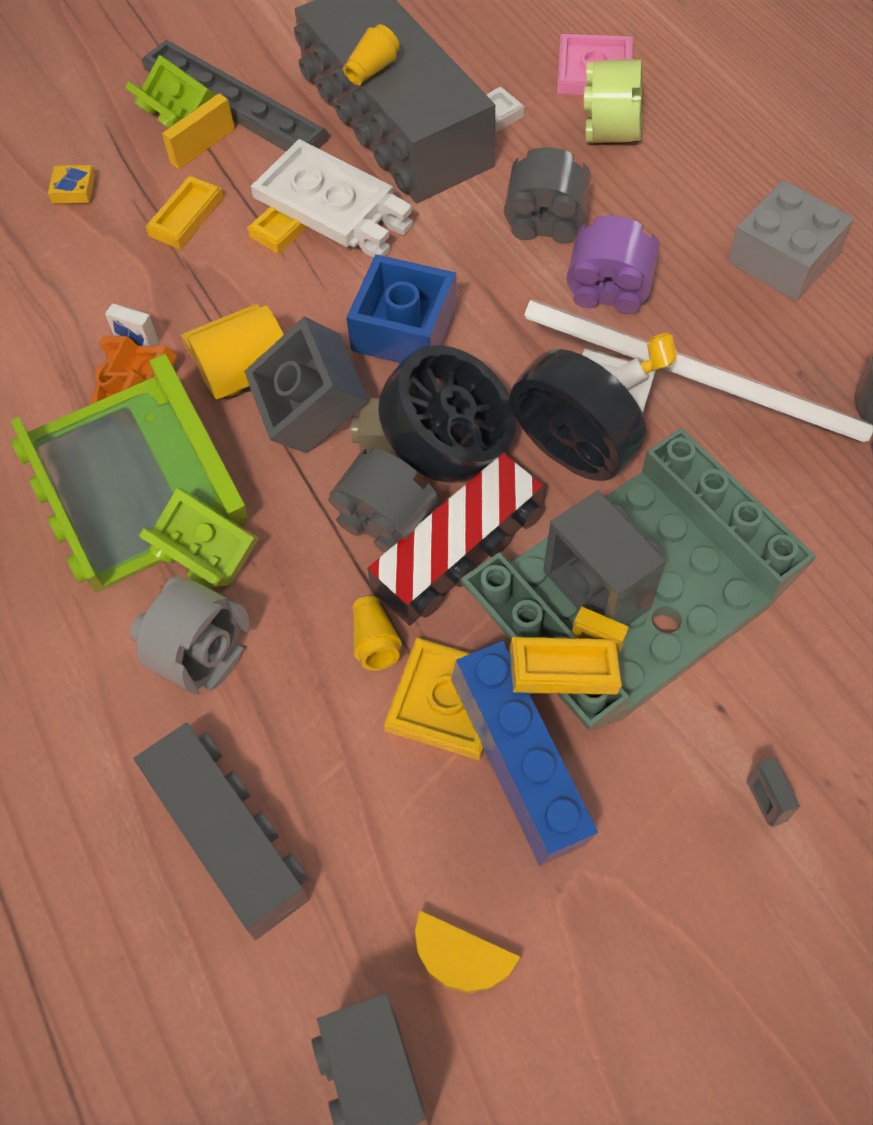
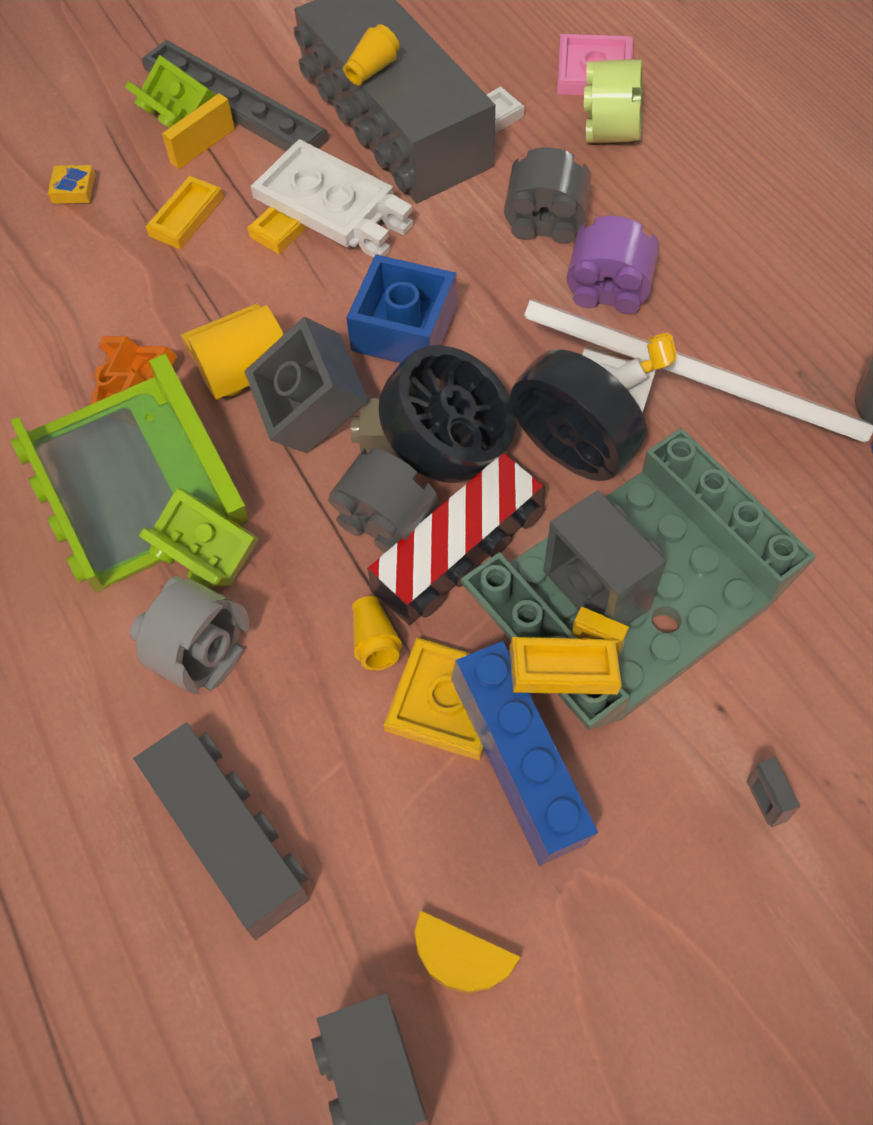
(132, 324): white tile -> none
(789, 240): light grey brick -> none

